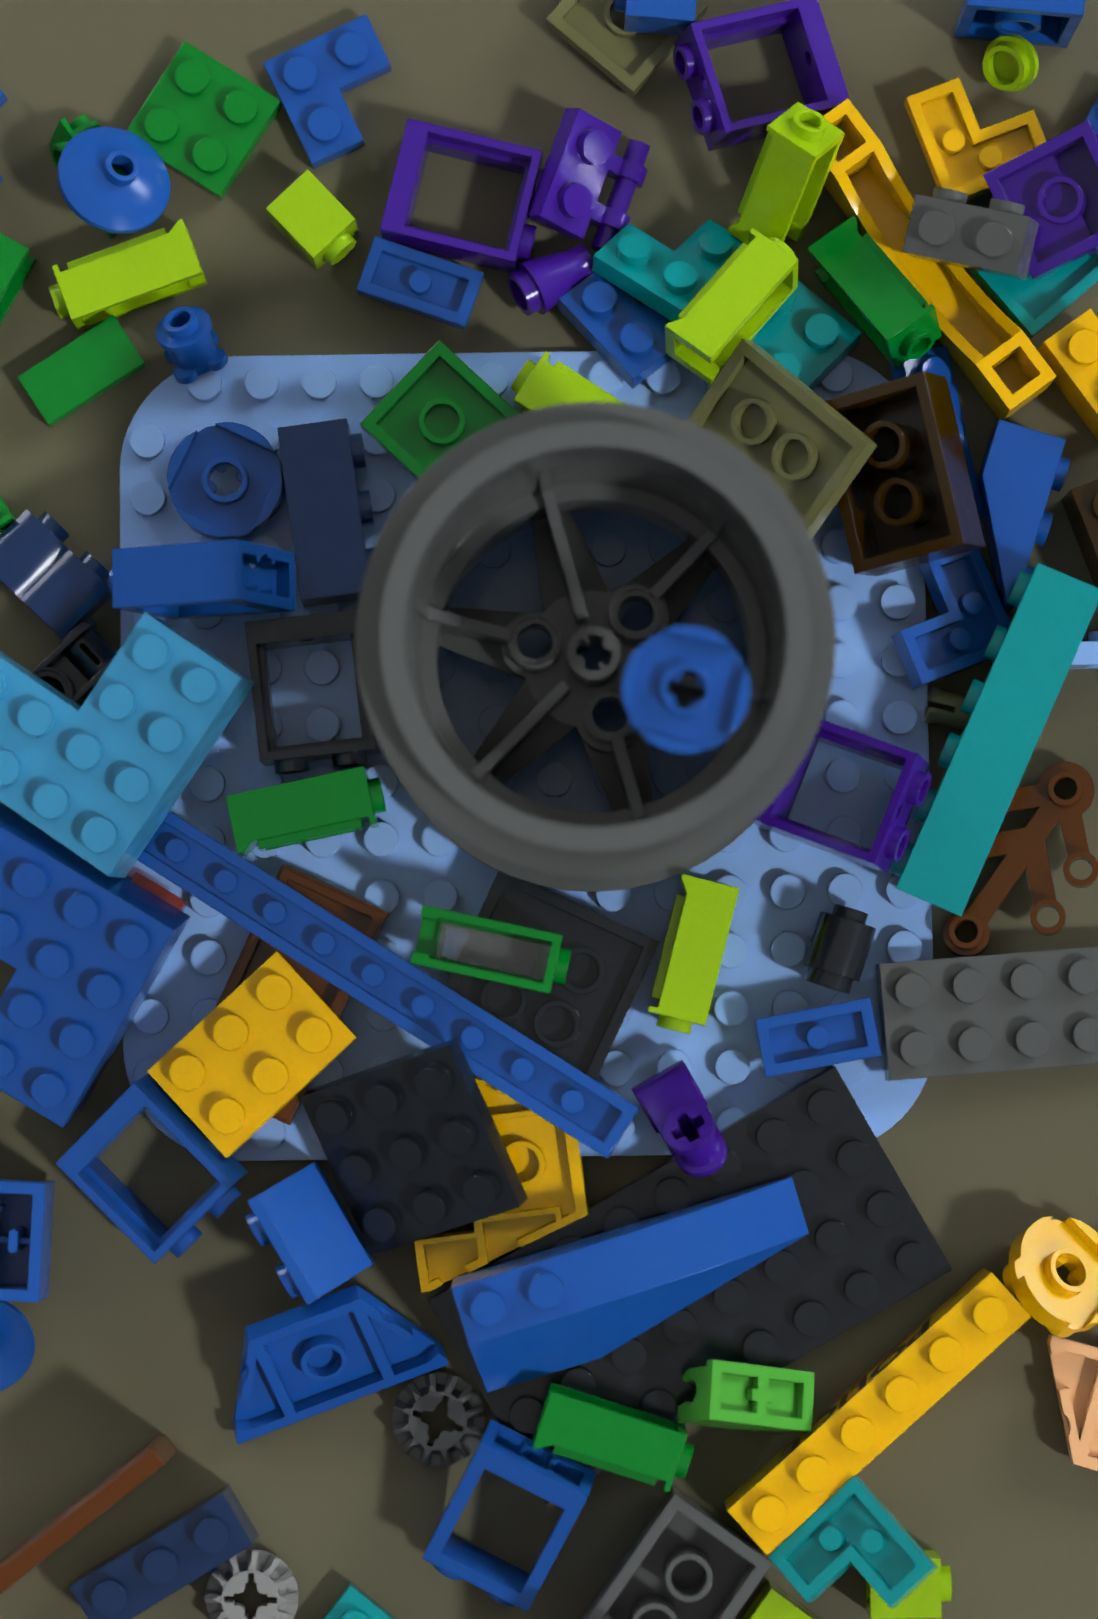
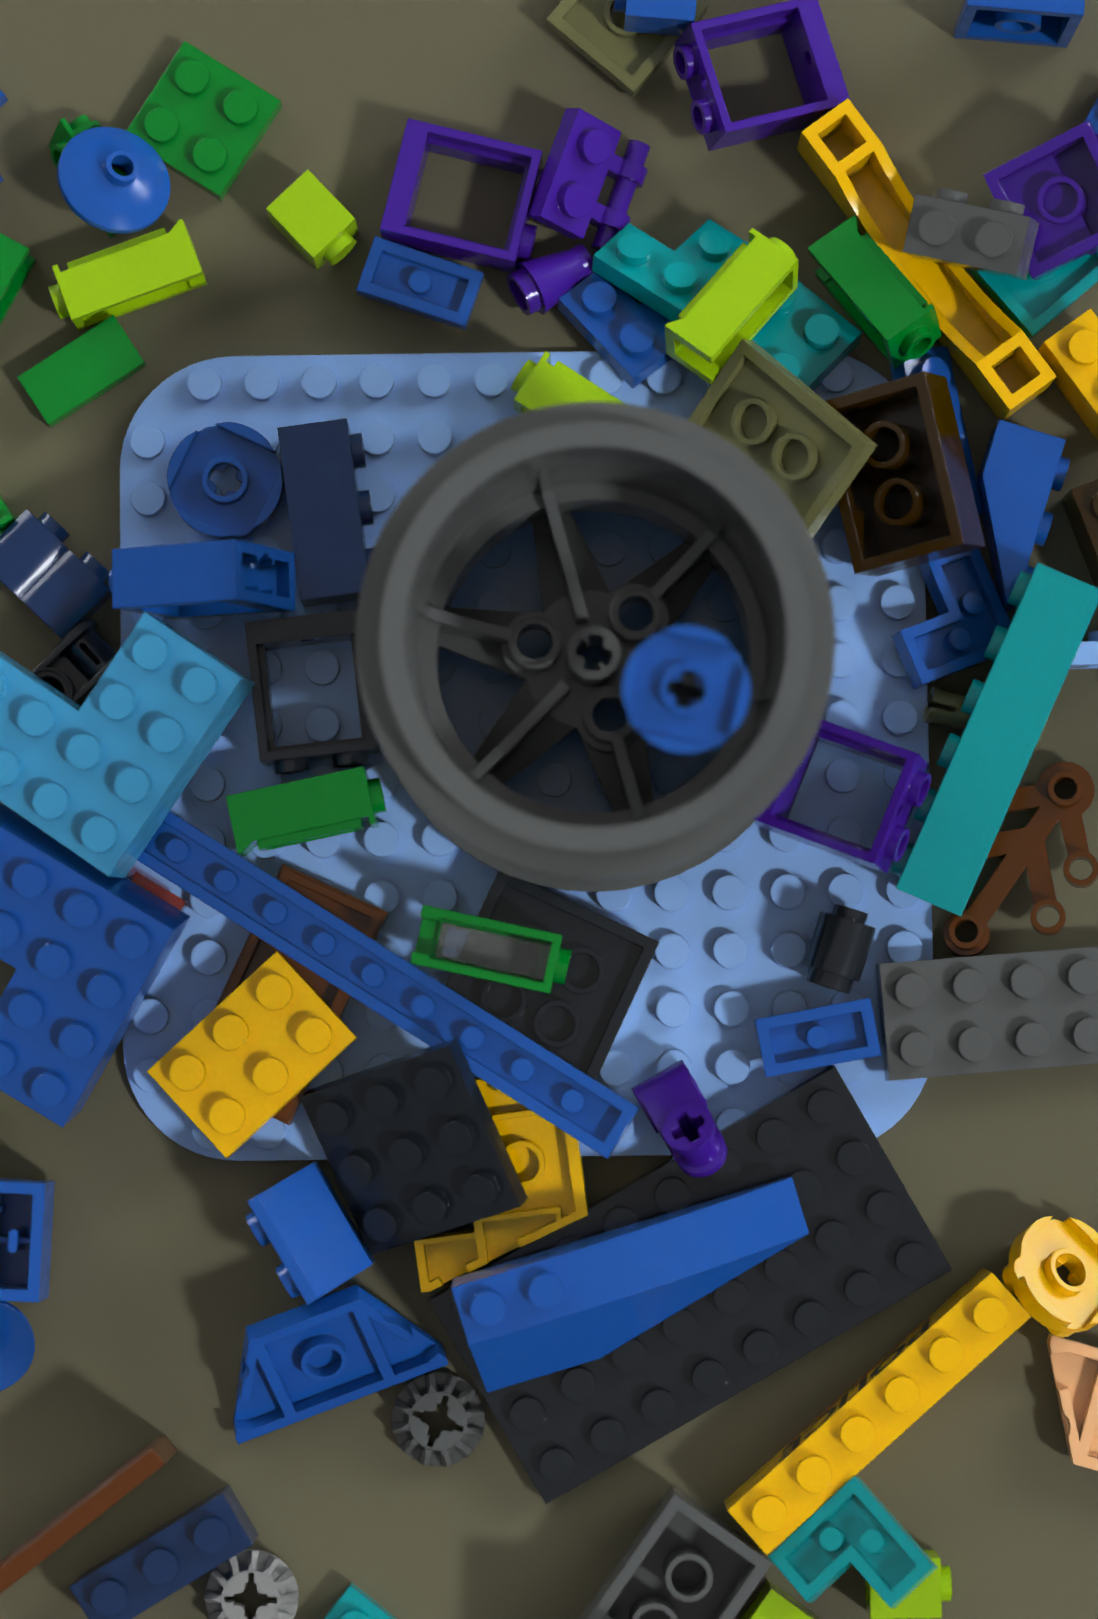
(114, 1198): blue window -> none
(190, 343): blue brick -> none
(312, 86): blue plate -> none
(434, 410): green plate -> none
(535, 1470): blue window -> none
(613, 1436): green window -> none
(692, 953): lime window -> none
(749, 1398): bright green hinge -> none
(788, 175): lime window -> none
(955, 144): yellow plate -> none
(1010, 63): lime plate -> none

